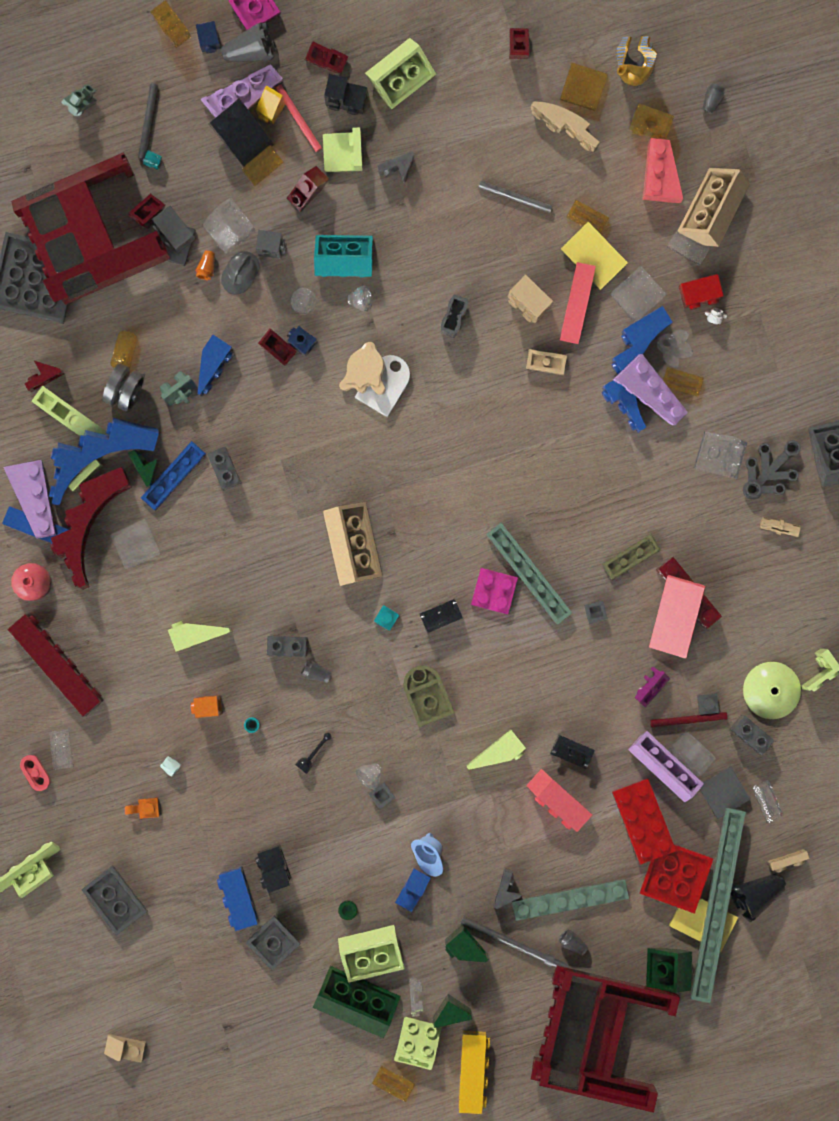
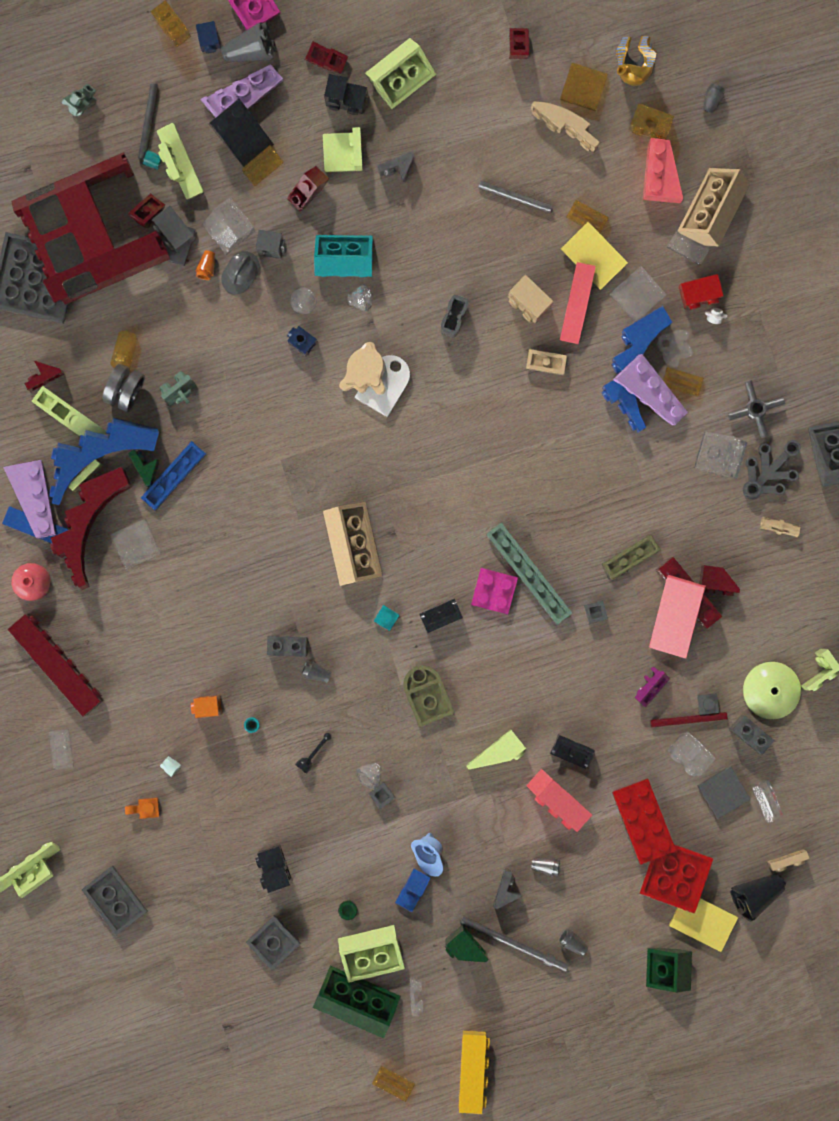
(34, 773): coral plate -> none
(124, 1048): tan slope -> none
(178, 162): none -> yellowish green bracket
(189, 634): yellowish green slope -> none
(213, 358): blue slope -> none
(224, 468): dark grey brick -> none
(238, 898): blue brick -> none
(270, 105): yellow slope -> none
(277, 347): dark red slope -> none
(299, 119): coral bar -> none
(417, 1043): yellowish green bracket -> none
(451, 1012): dark green slope -> none
(547, 866): none -> flat silver cone
(570, 899): sand green plate -> none
(586, 1036): dark red piece -> none
(665, 766): lavender brick -> none
(717, 579): none -> dark red slope
(717, 905): sand green plate -> none
(763, 405): none -> flat silver bar

